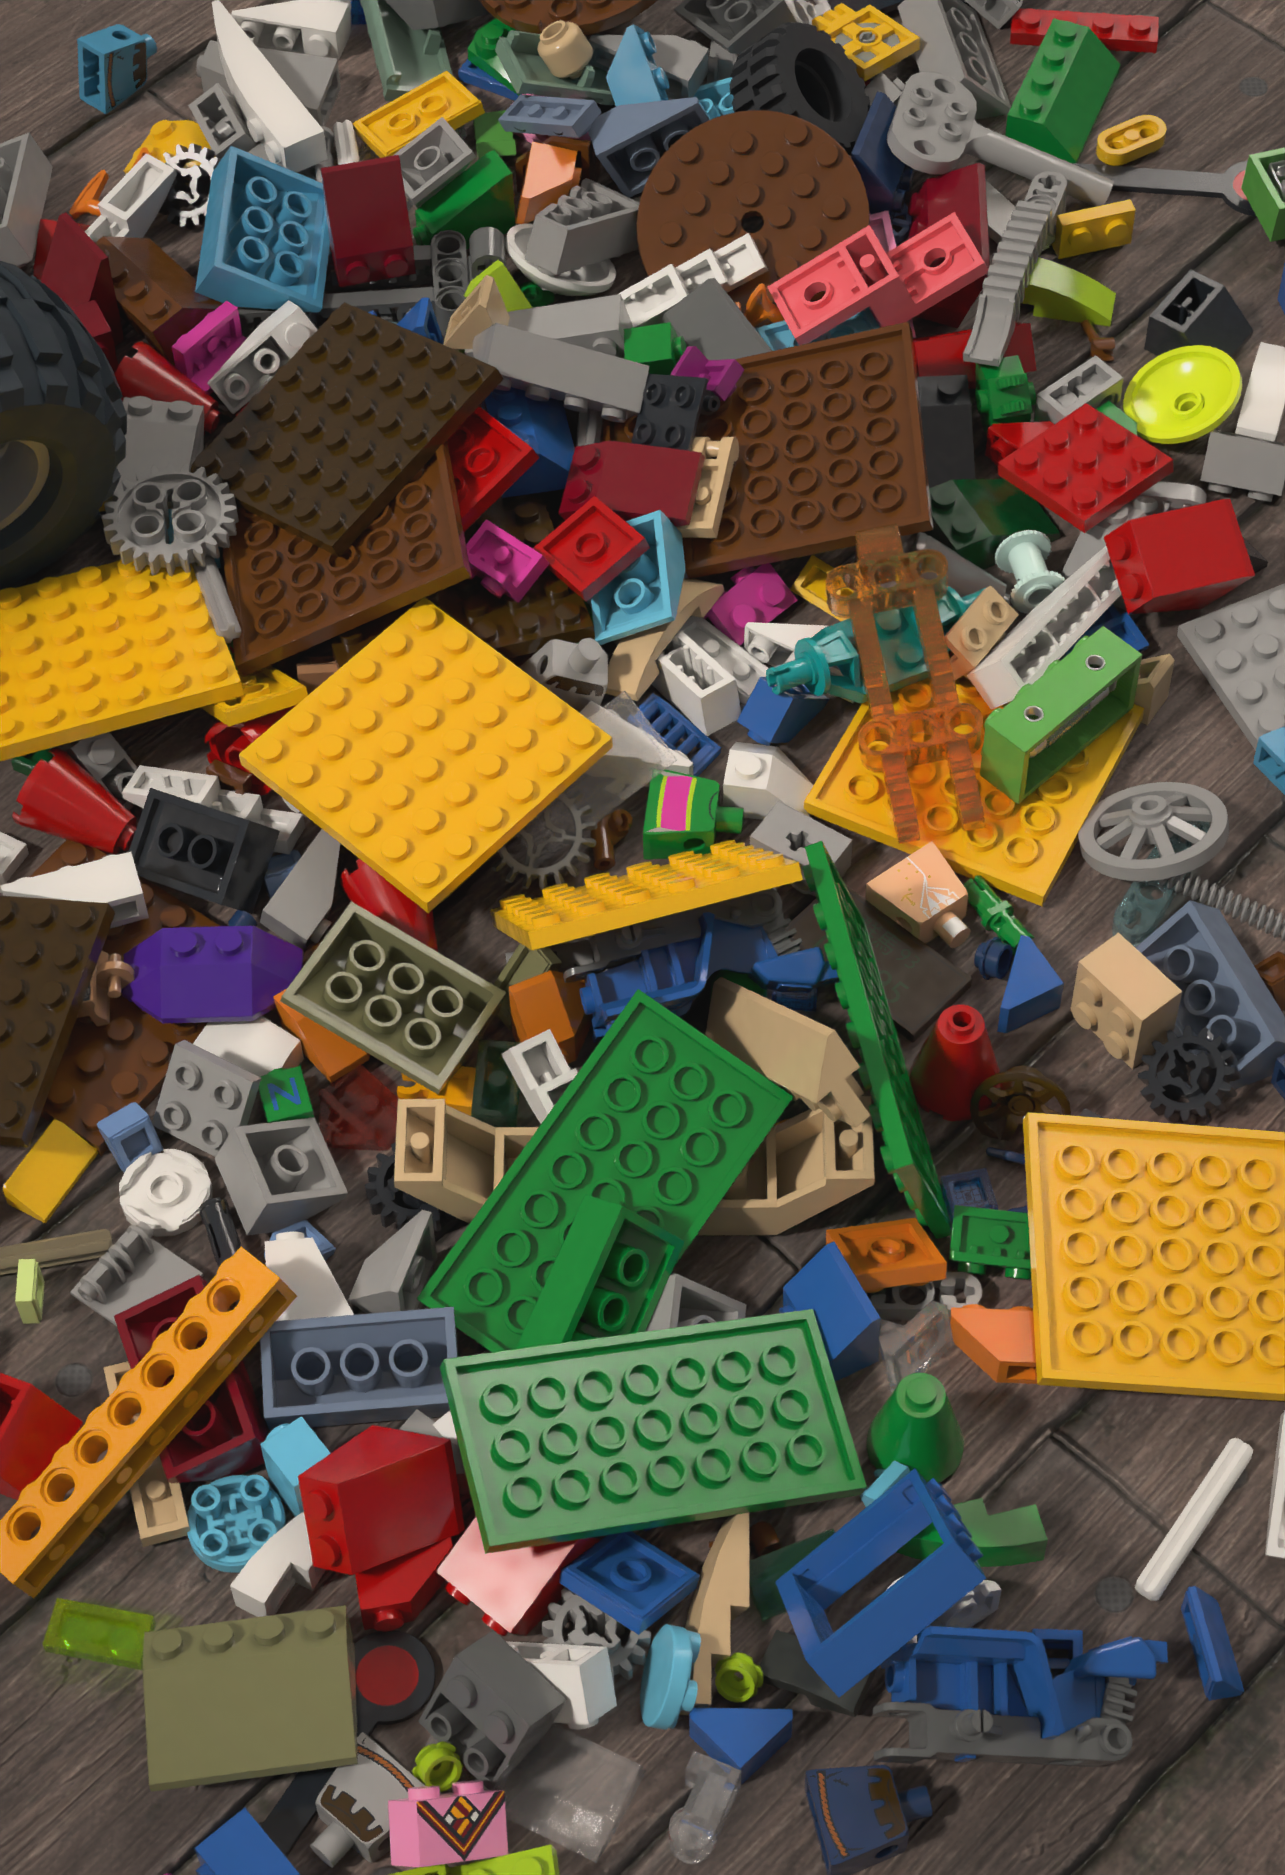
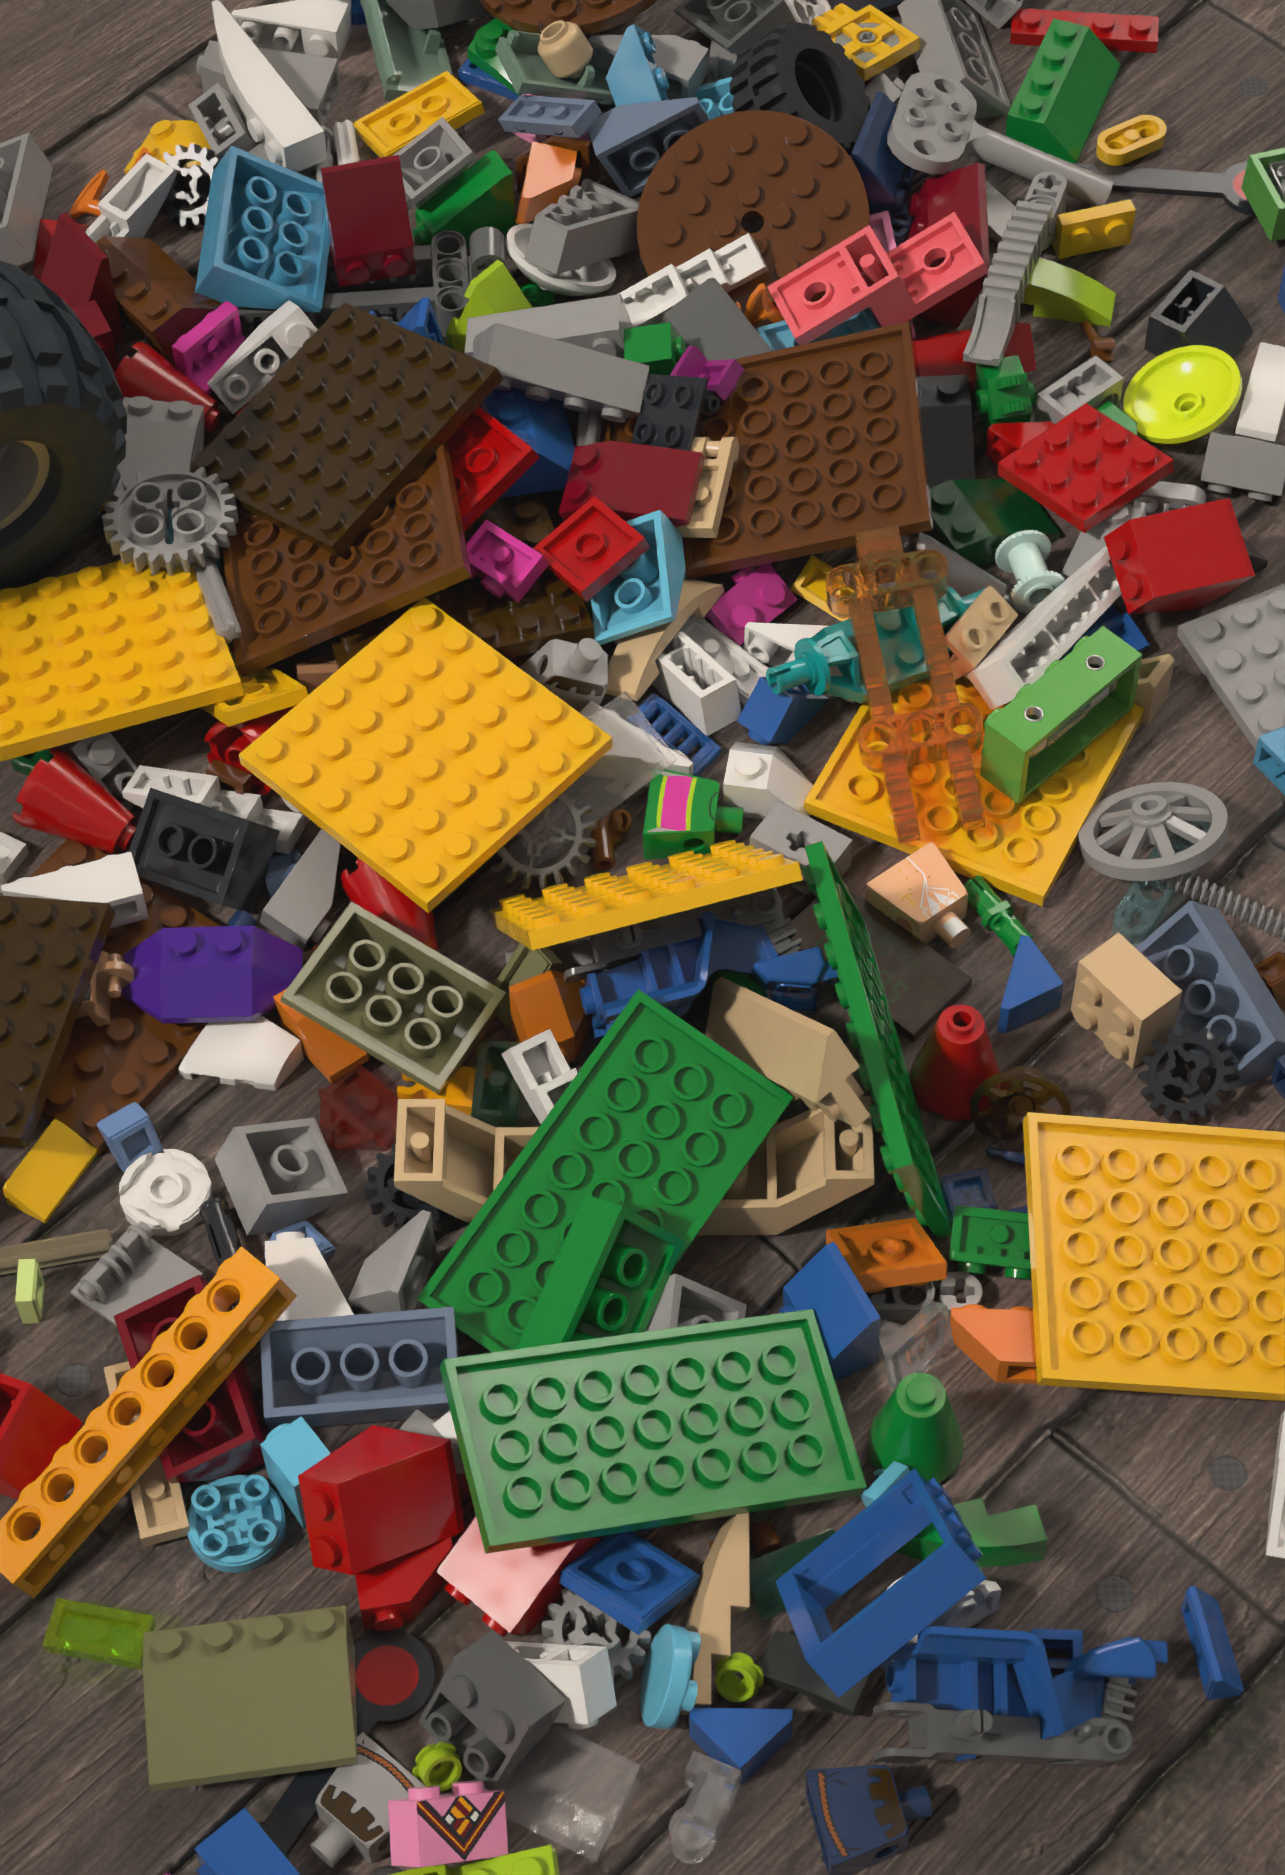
(112, 65): dark azure torso -> none
(204, 1097): light grey plate -> none
(275, 1570): white slope -> none
(284, 1095): green brick -> none
(476, 314): tan slope -> none
(492, 136): bright green slope -> none
(993, 958): dark blue plate -> none
(1194, 1519): white axle -> none

